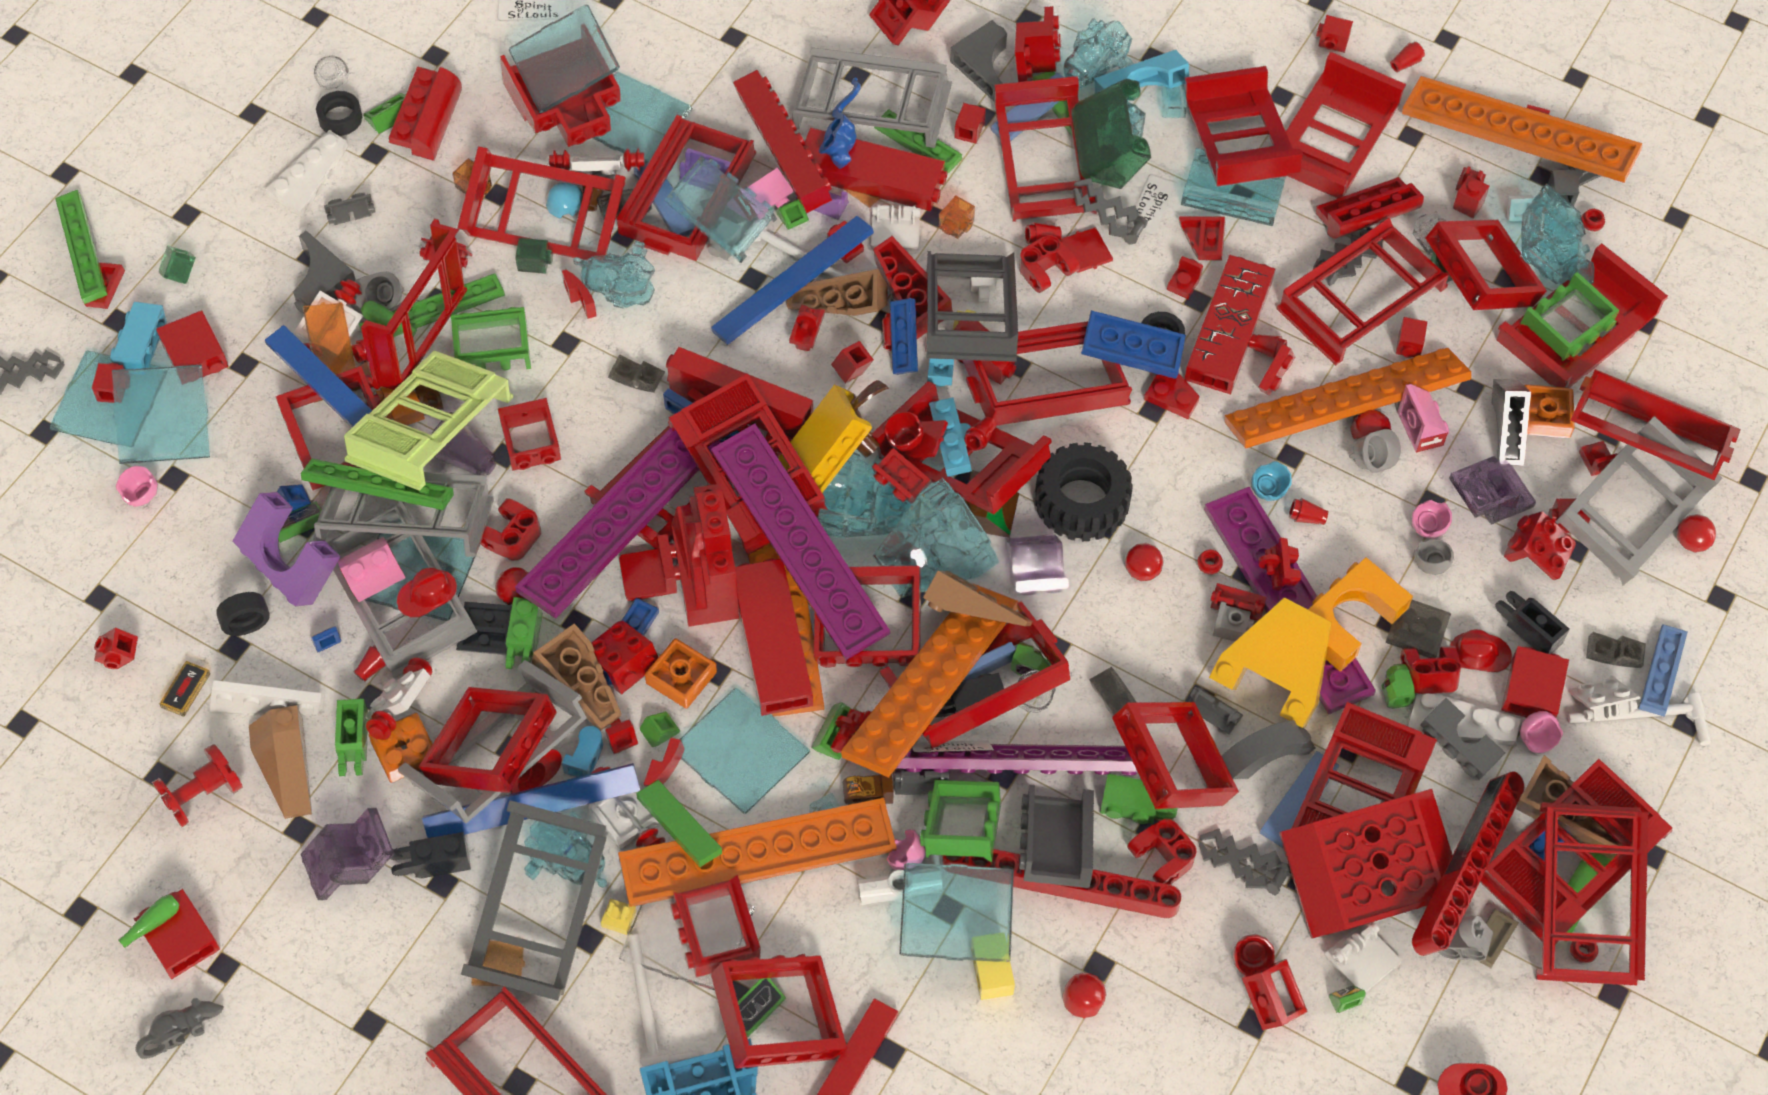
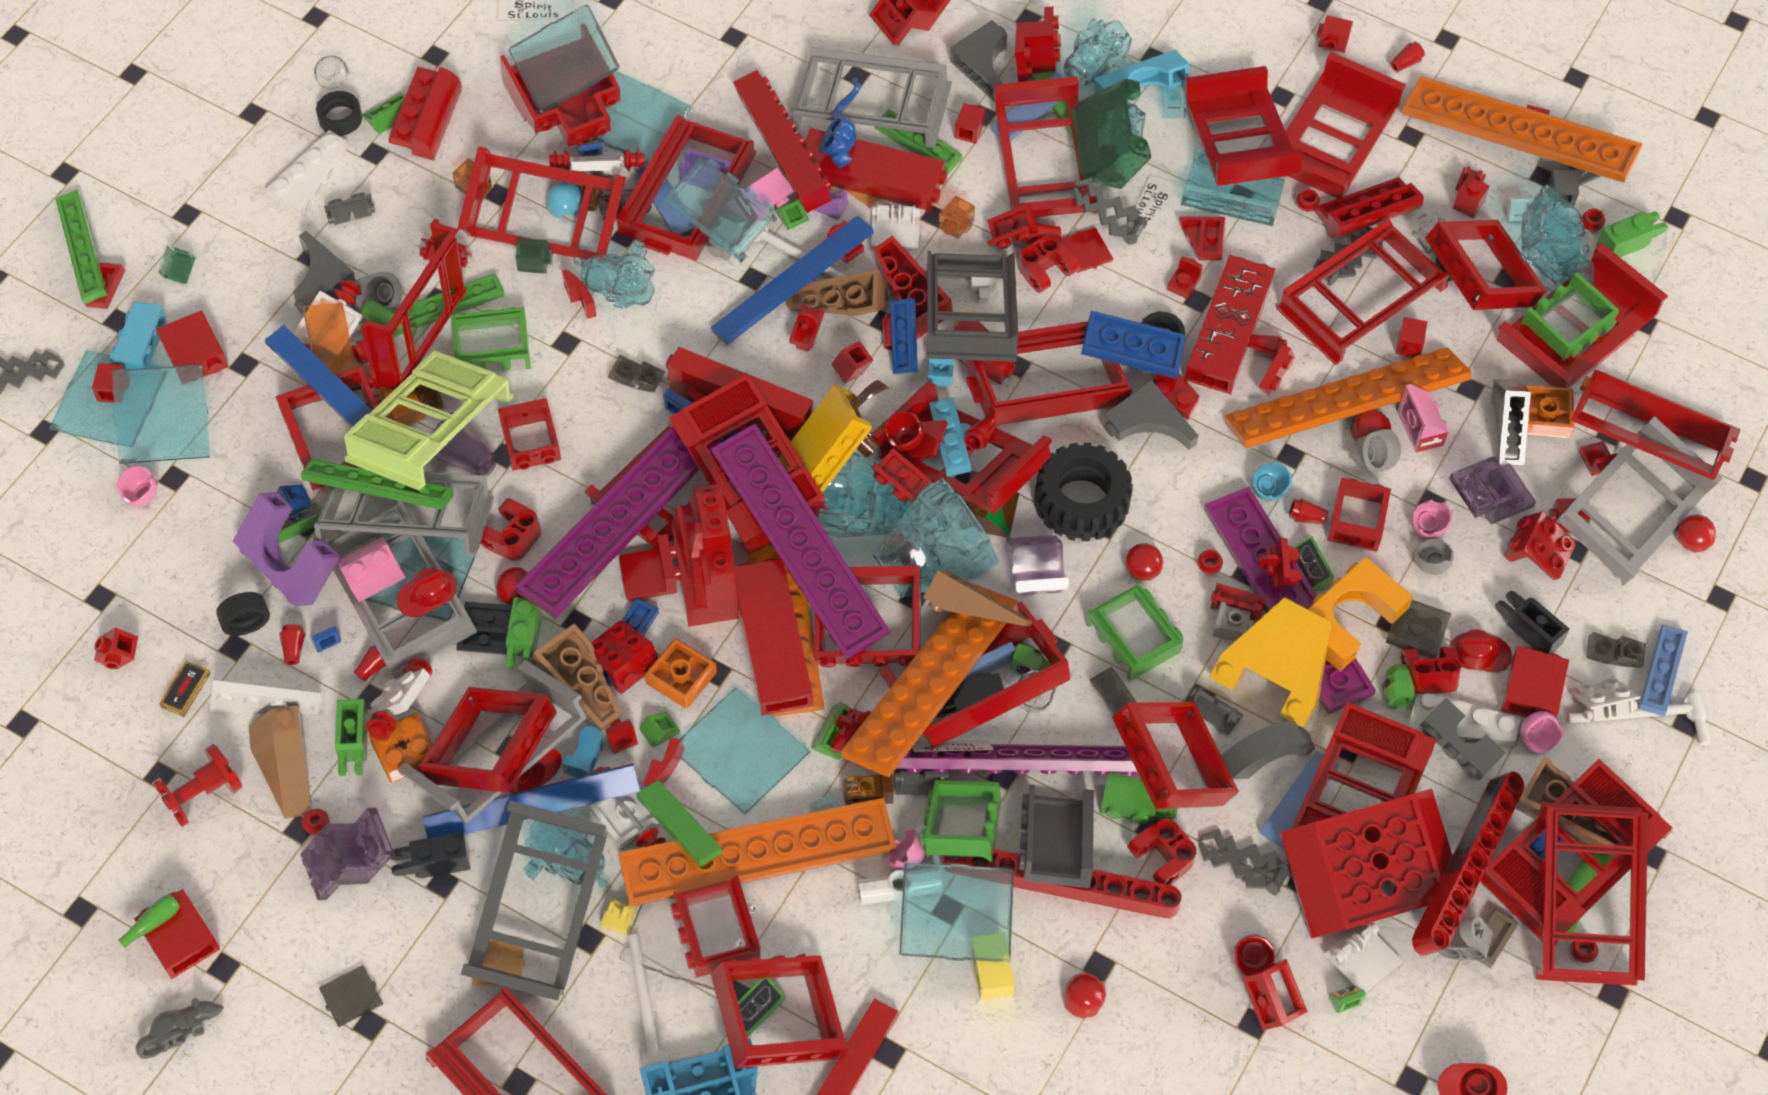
(292, 641): none -> red cone
(314, 829): none -> red plate
(350, 996): none -> clear smoke piece
(590, 147): none -> blue slope
(1012, 226): none -> red bracket
(1136, 630): none -> window
(1149, 412): none -> dark grey arch
(1310, 196): none -> red plate
(1314, 564): none -> slope
(1354, 534): none -> red window
(1631, 233): none -> bright green hinge

